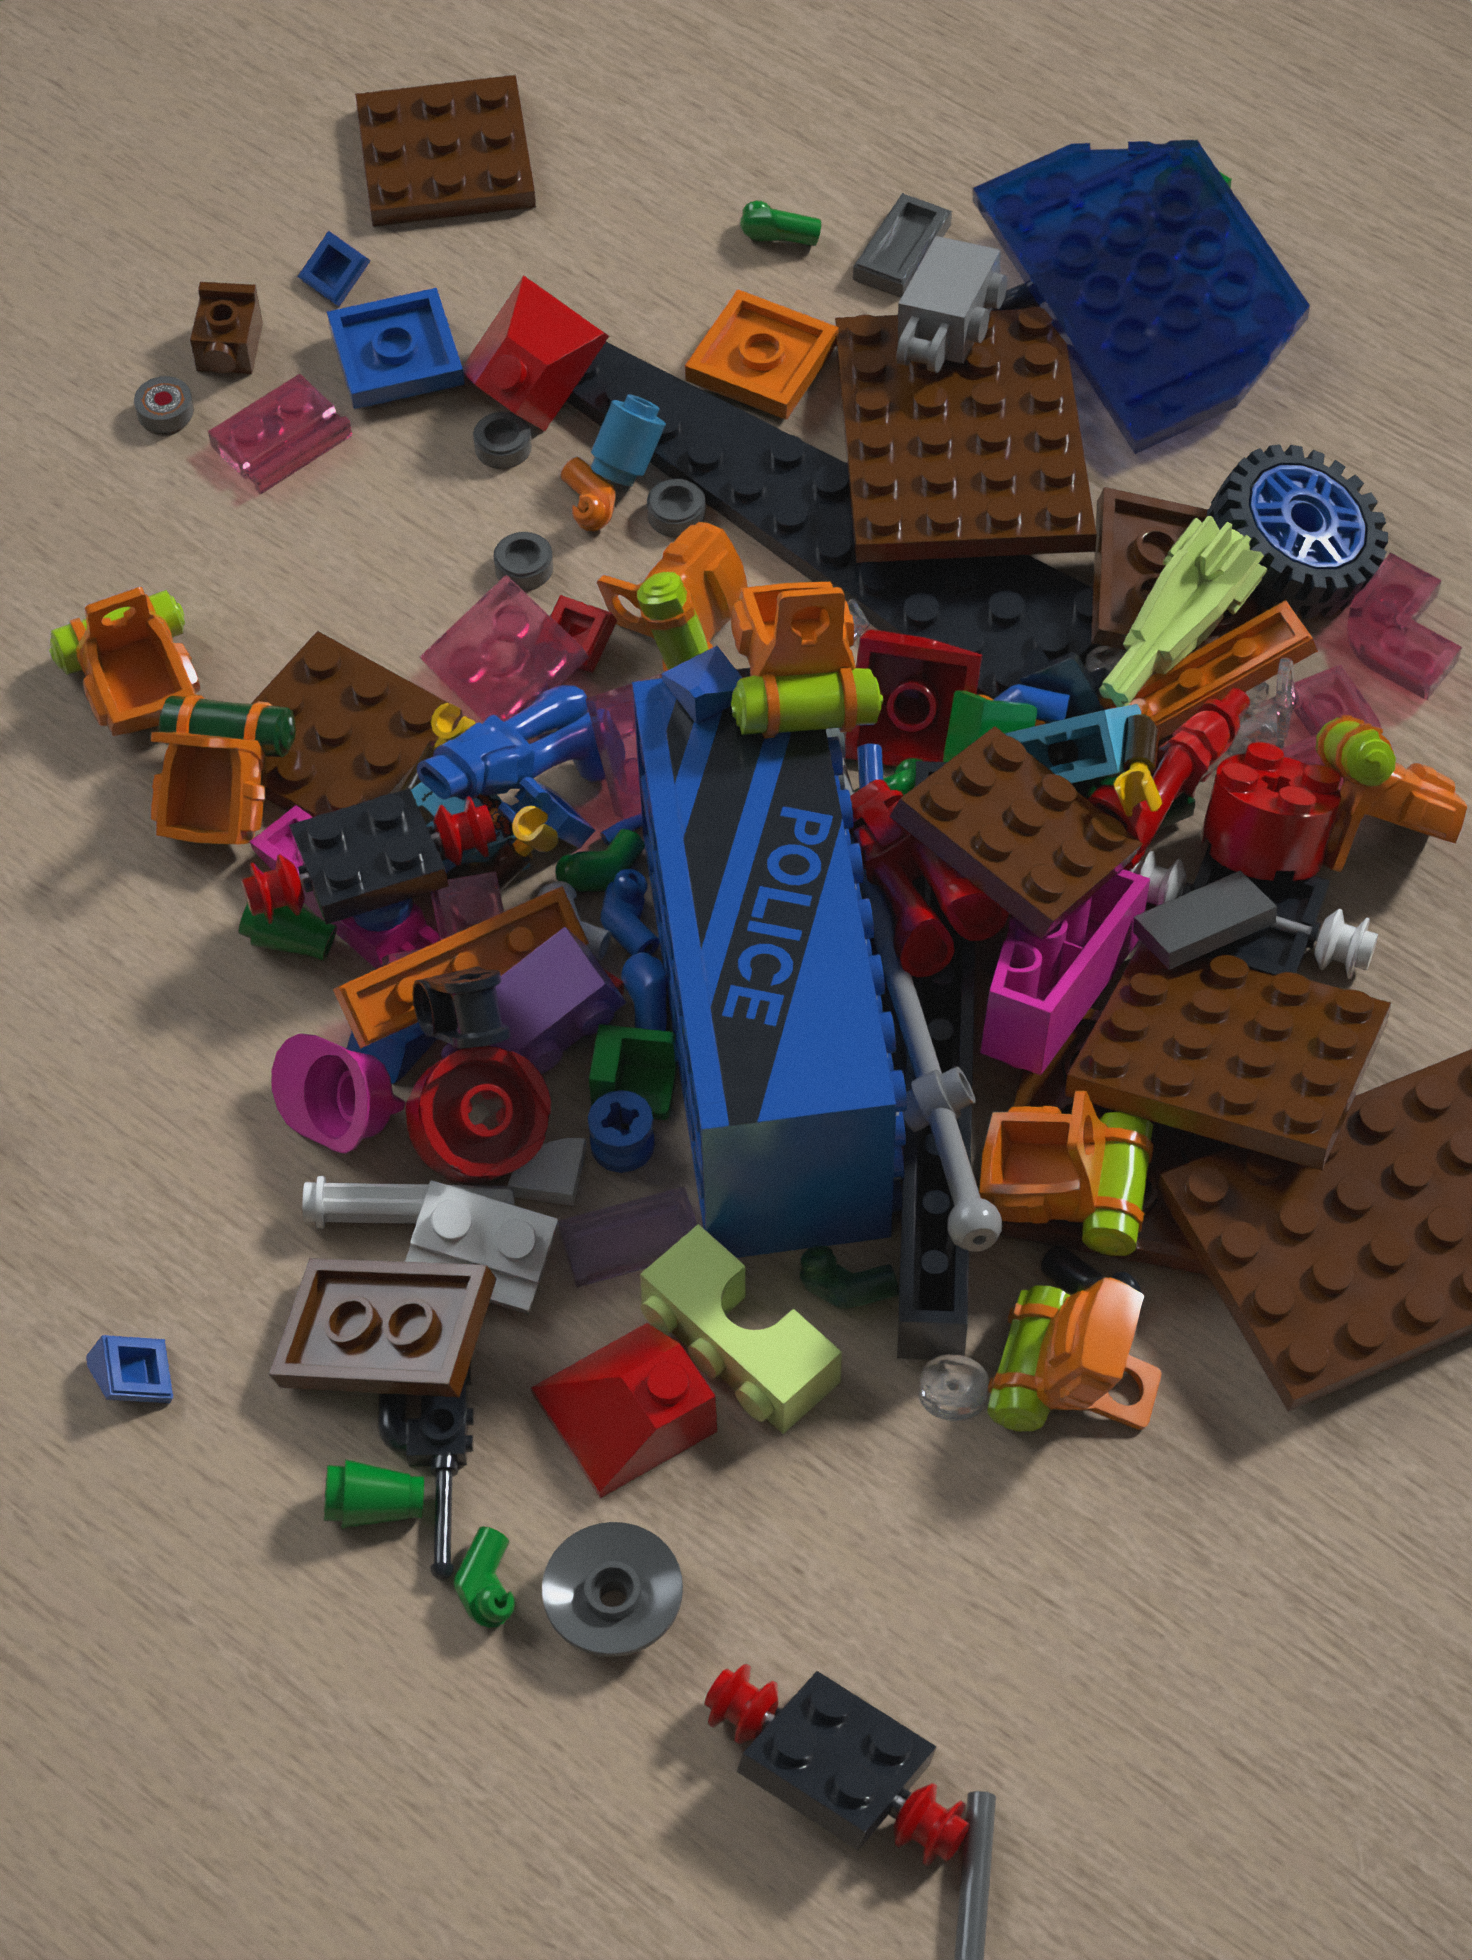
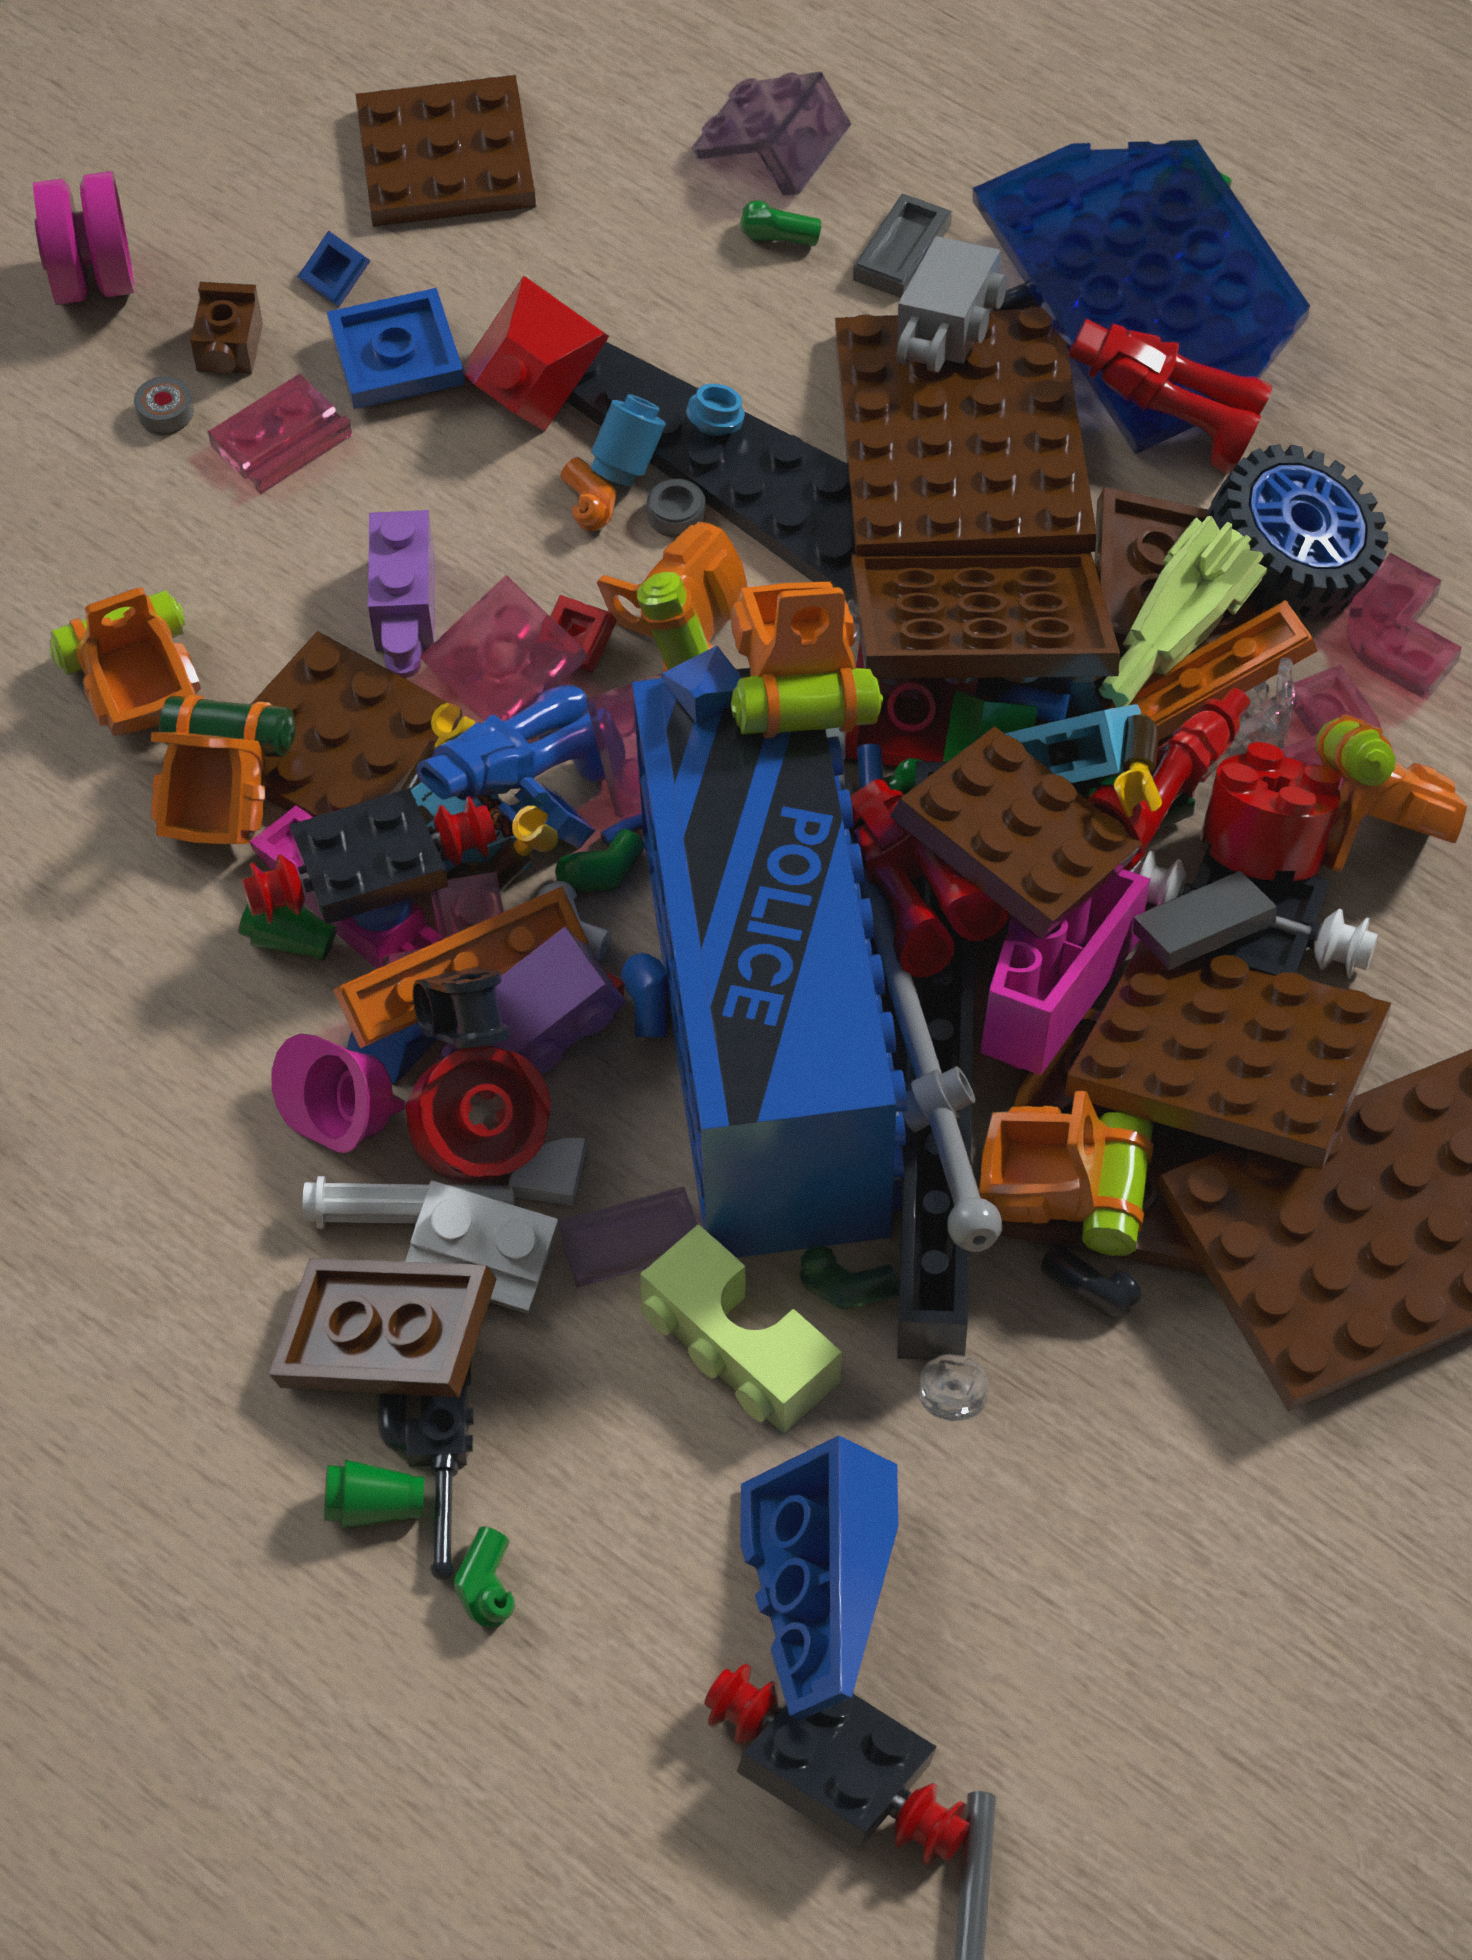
(75, 239): none -> dark pink wheel
(131, 1369): blue slope -> none
(401, 587): none -> medium lavender brick
(502, 440): dark grey tile -> none
(524, 559): dark grey tile -> none
(606, 1560): dark grey dish -> none
(617, 1147): blue wheel -> none
(623, 911): blue arm -> none
(629, 1407): red slope -> none
(637, 1063): green panel -> none
(716, 410): none -> dark azure plate
(761, 354): orange plate -> none
(783, 119): none -> clear purple bracket
(821, 1554): none -> blue wedge
(983, 617): none -> reddish brown plate
(1070, 1355): orange piece -> none
(1141, 370): none -> red piece

